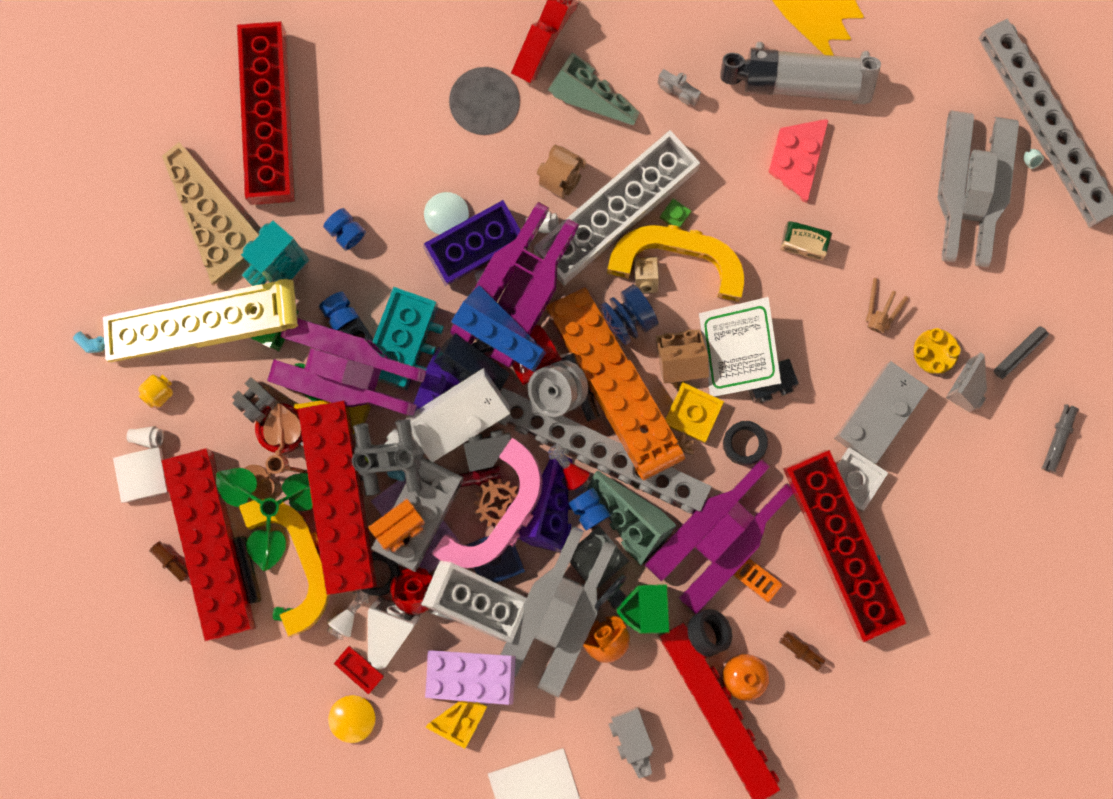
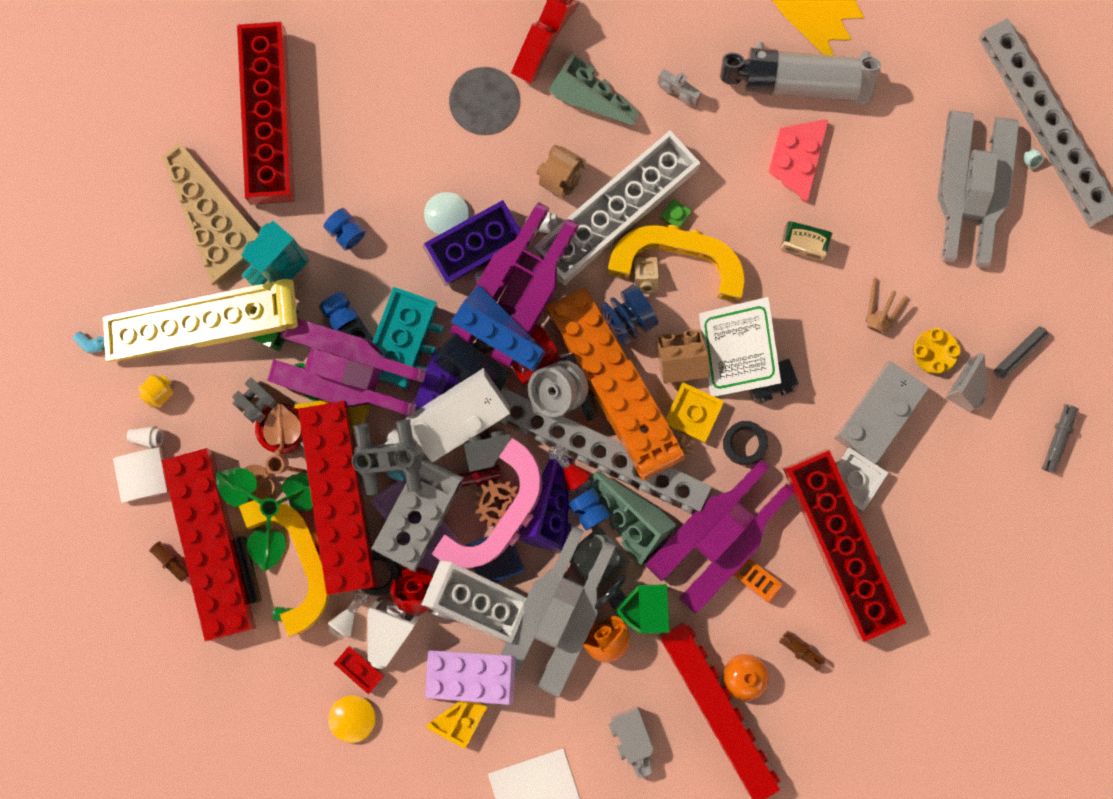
(397, 526): orange brick -> none
(698, 636): black tyre -> none

